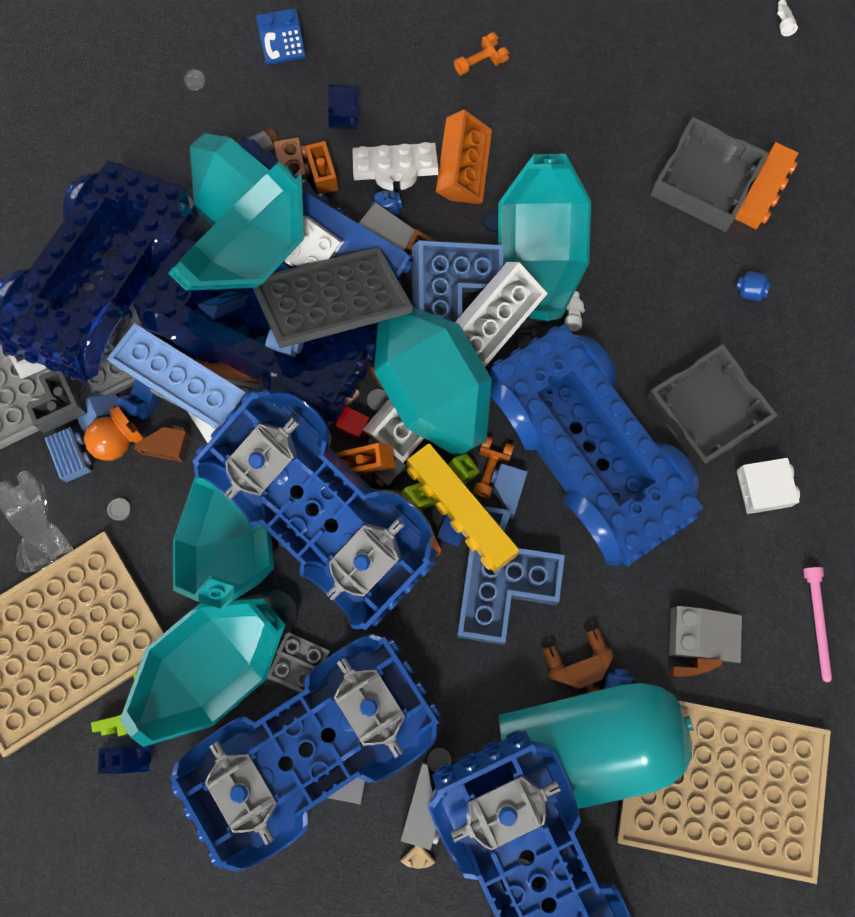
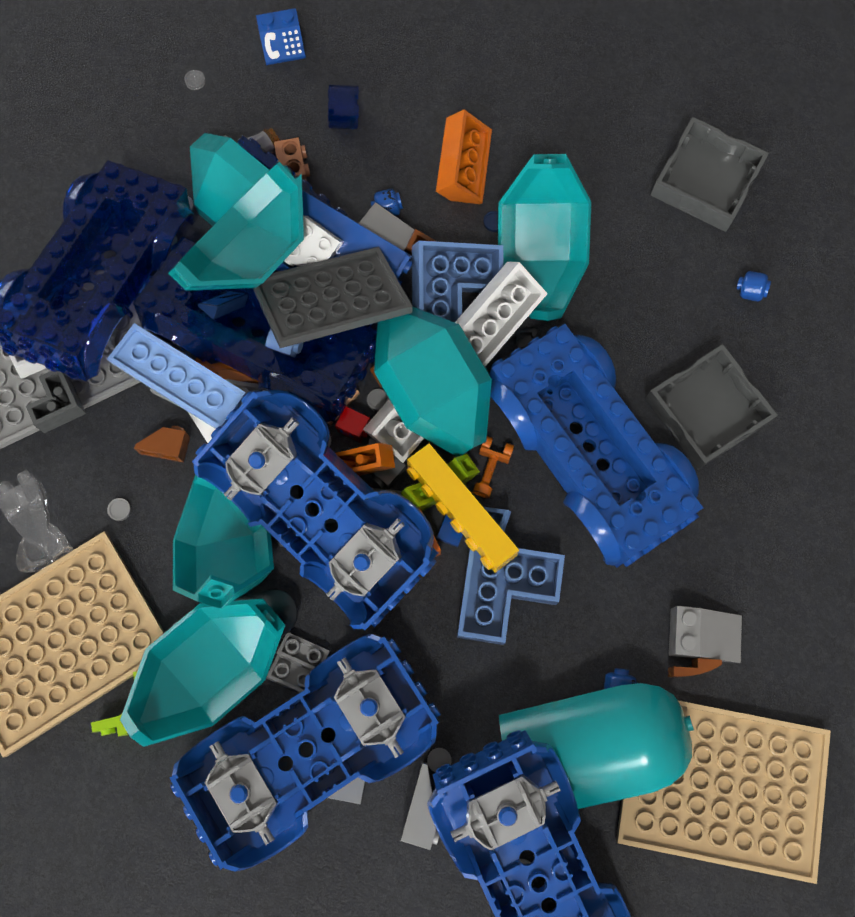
(69, 454): medium blue brick -> none
(95, 408): medium blue slope -> none
(111, 436): orange tile -> none
(123, 760): clear blue slope -> none
(140, 401): blue brick -> none
(321, 168): orange brick -> none
(395, 163): white plate -> none
(418, 858): tan tile -> none
(488, 43): orange bar -> none
(508, 486): medium blue slope -> none
(574, 308): white piece -> none
(584, 672): dark orange connector -> none
(766, 186): orange brick -> none
(768, 485): white brick -> none
(788, 25): white piece -> none
(814, 577): bright pink piece -> none

